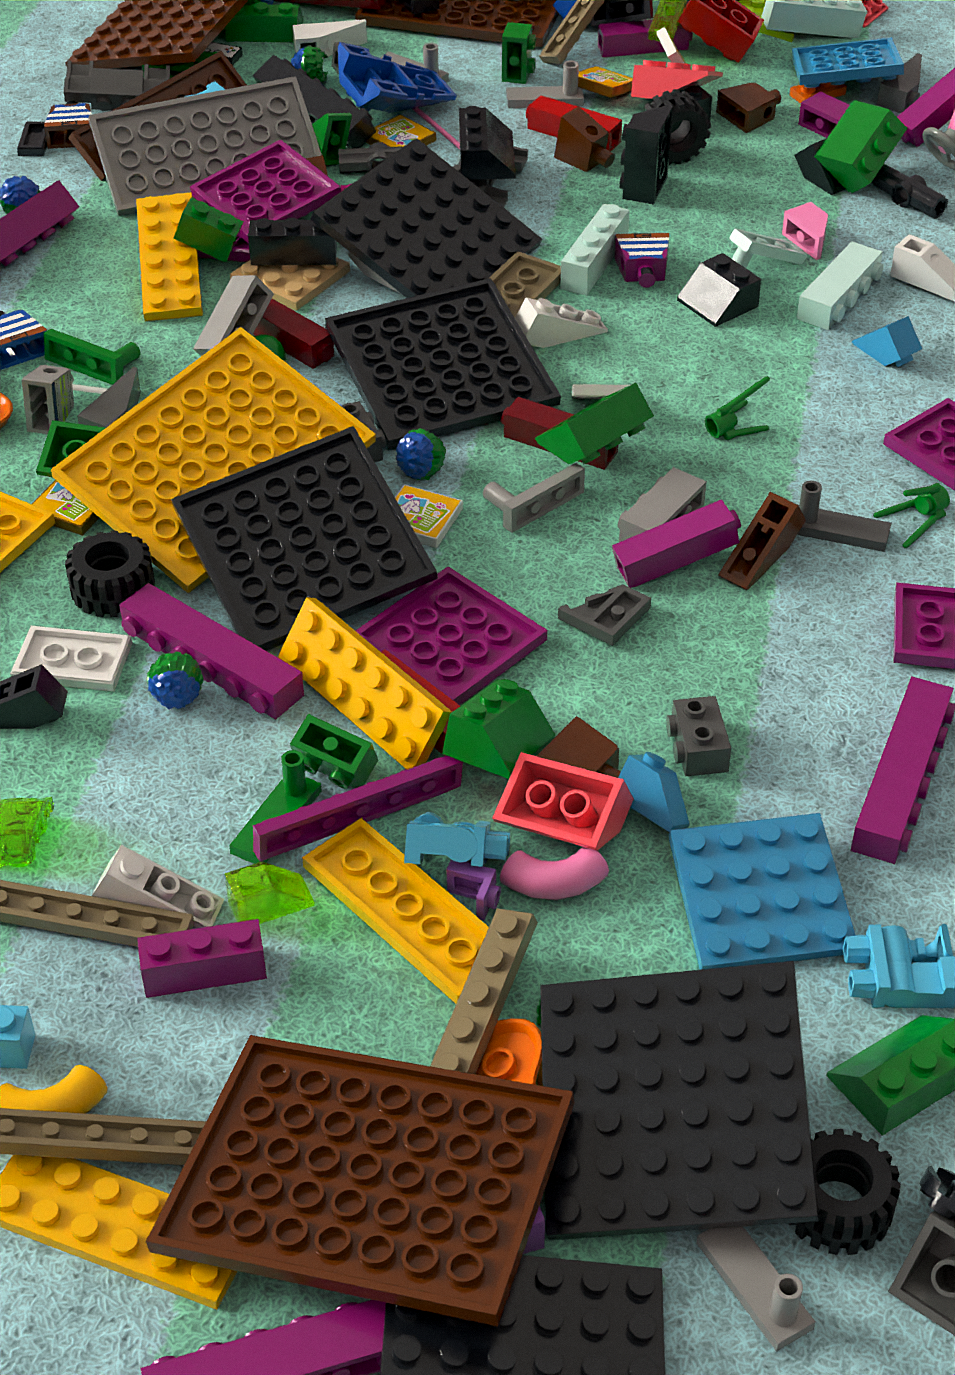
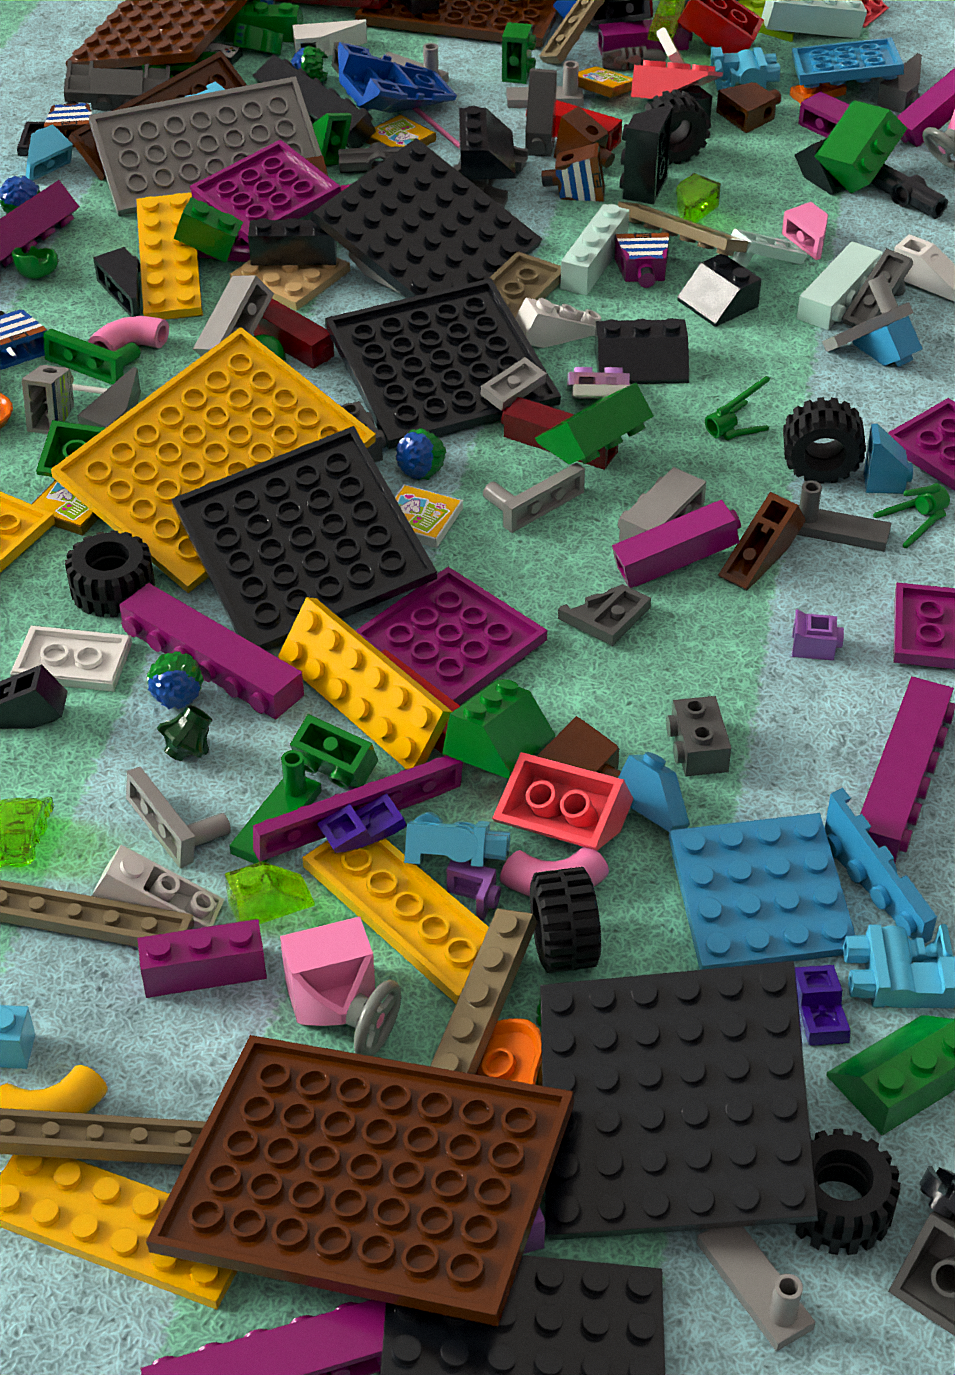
(36, 262): none -> green hair
(47, 152): none -> medium azure slope
(119, 276): none -> black slope
(137, 329): none -> bright pink cylinder
(166, 824): none -> light grey piece
(186, 733): none -> dark green rock
(258, 38): none -> green leg
(334, 982): none -> bright pink piece
(355, 829): none -> dark purple slope
(513, 383): none -> light grey plate
(541, 112): none -> dark grey slope
(566, 918): none -> black tyre
(577, 174): none -> torso
(611, 376): none -> lavender wing
(627, 57): none -> dark grey hinge
(644, 348): none -> black slope
(688, 230): none -> dark tan plate
(697, 197): none -> clear neon green slope
(744, 67): none -> medium azure hips
(816, 636): none -> medium lavender window
(821, 421): none -> black tyre
(822, 1005): none -> dark purple slope
(864, 305): none -> dark grey piece
(876, 869): none -> dark azure wing
(885, 464): none -> dark azure slope
(890, 313): none -> light grey piece

